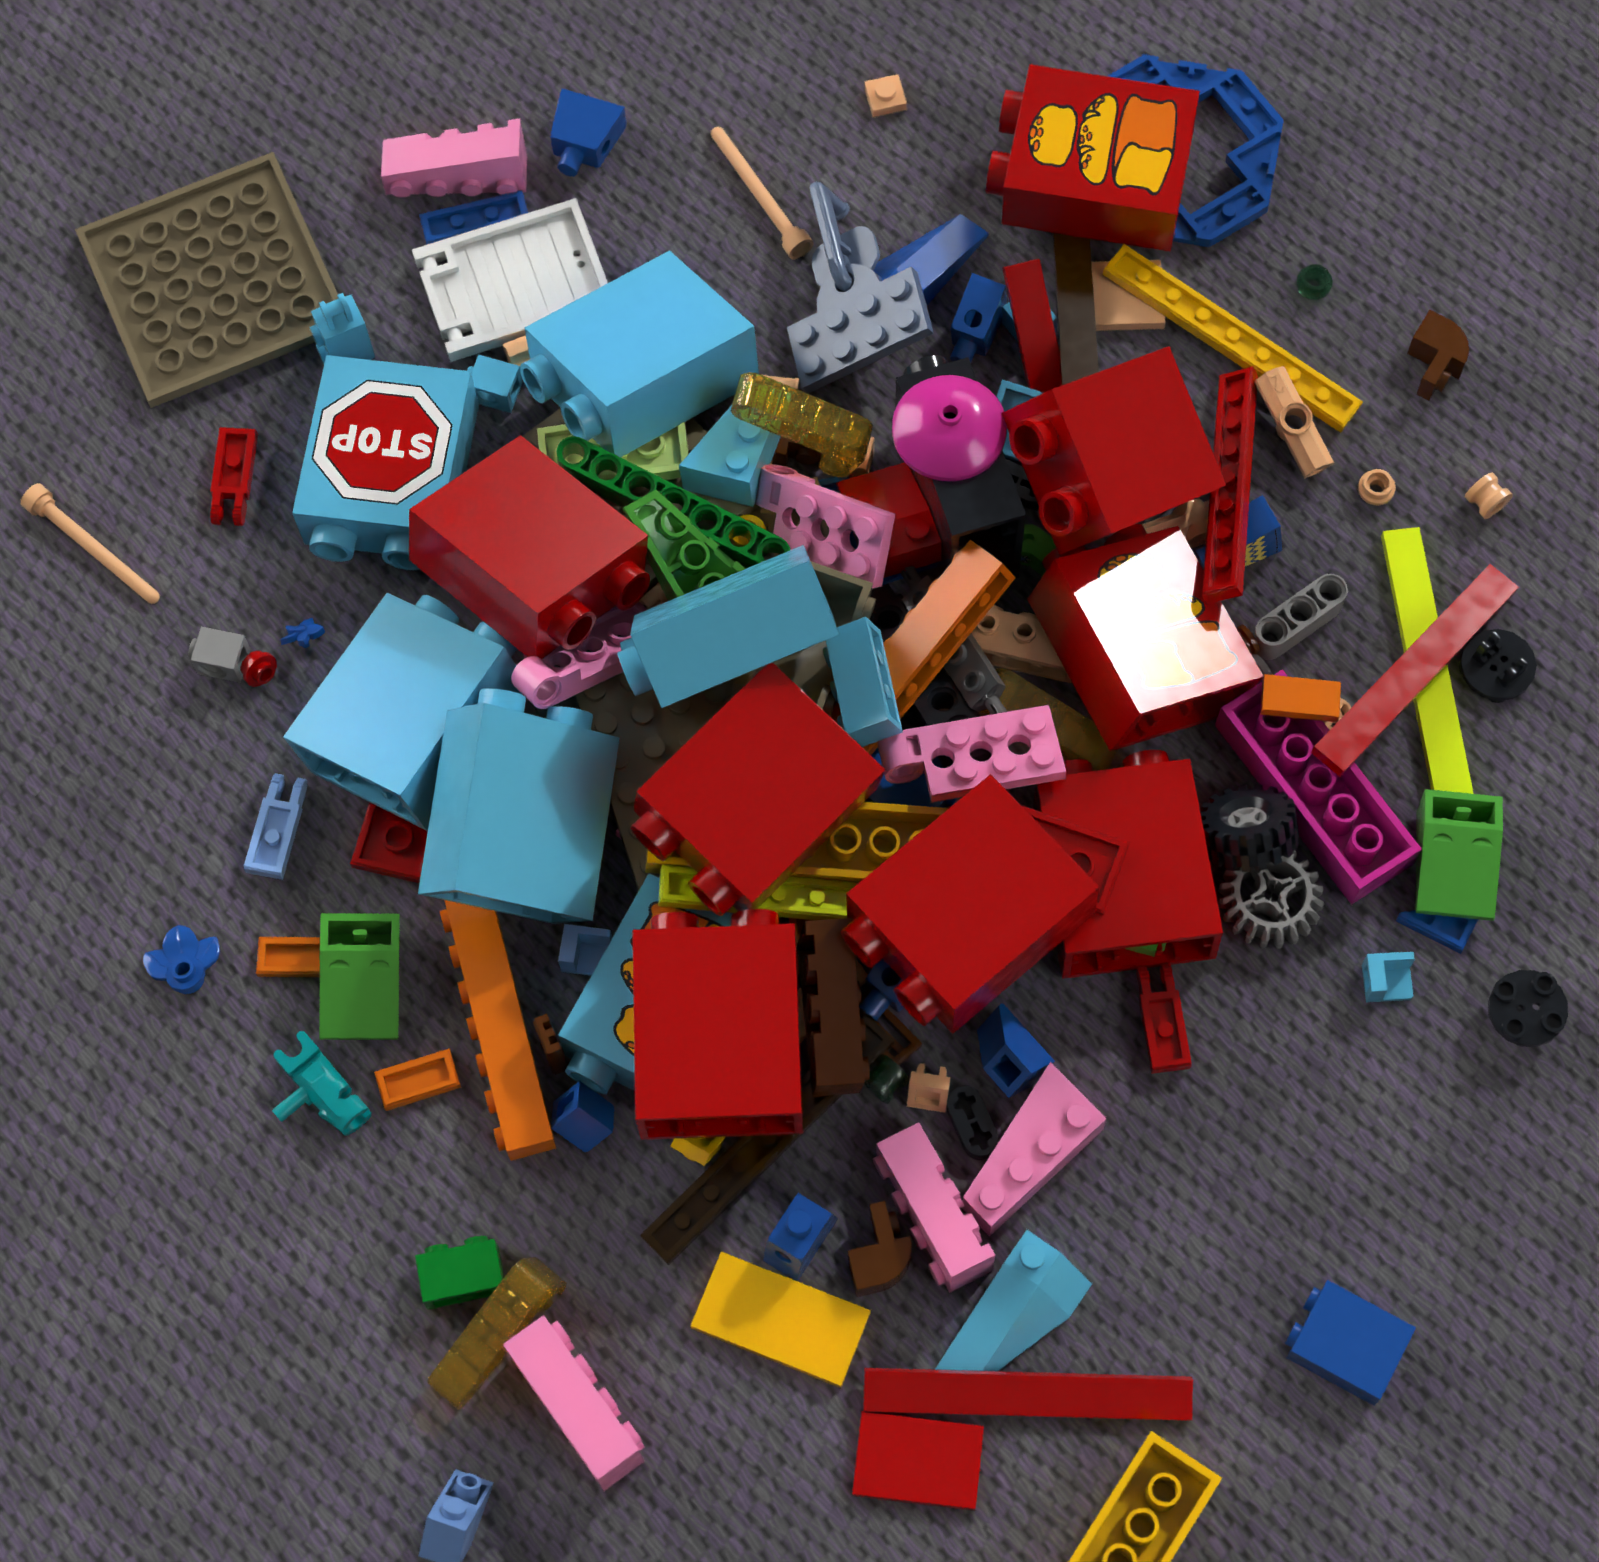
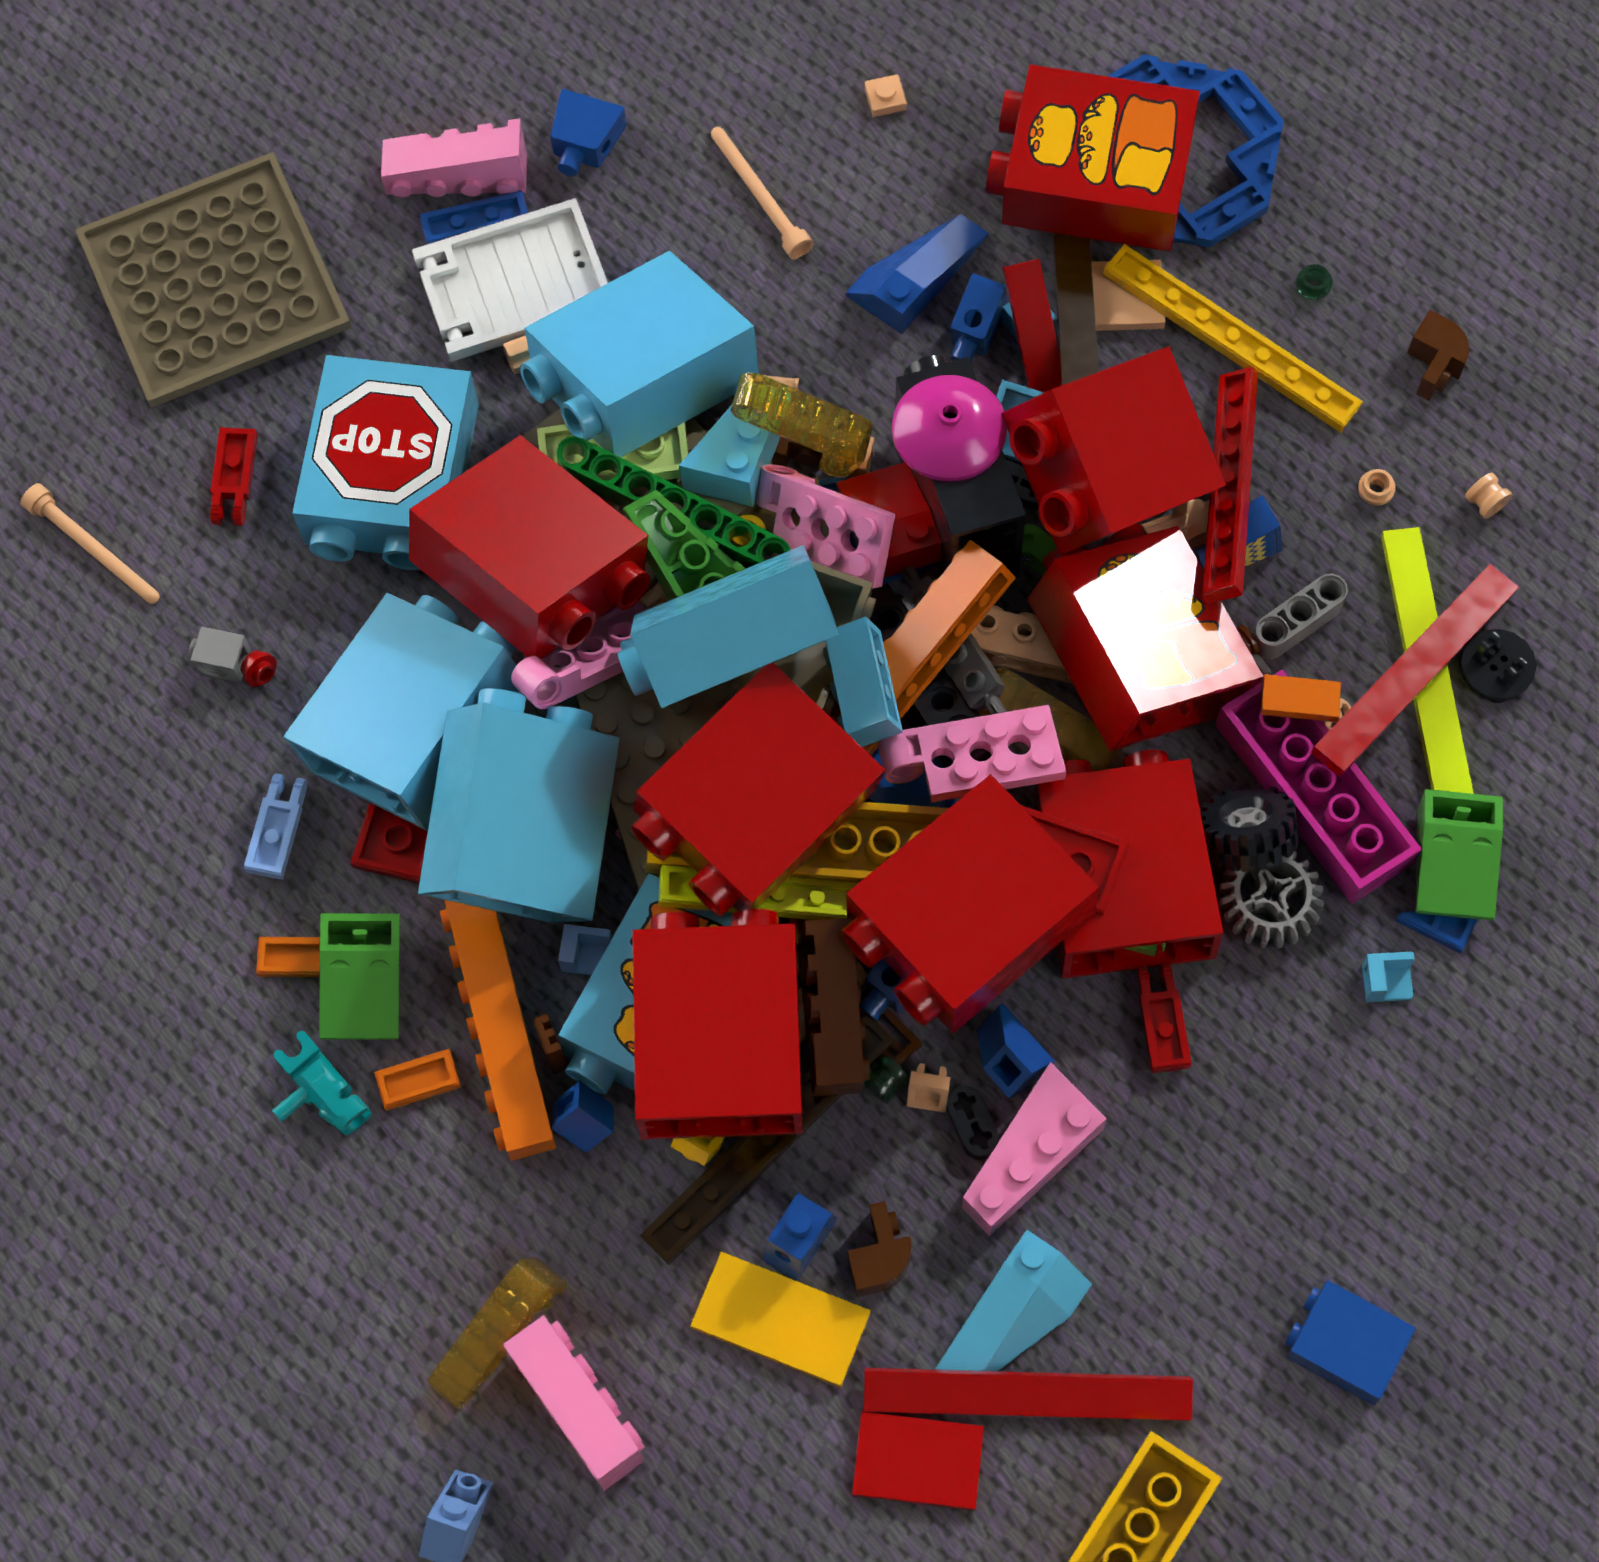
(181, 954): blue plate -> none
(303, 633): blue plant -> none
(341, 330): medium azure brick -> none
(459, 1272): green brick -> none
(496, 383): medium azure brick -> none
(856, 310): sand blue plate -> none
(934, 1208): bright pink wedge -> none
(1284, 401): light nougat piece -> none
(1524, 990): black plate -> none

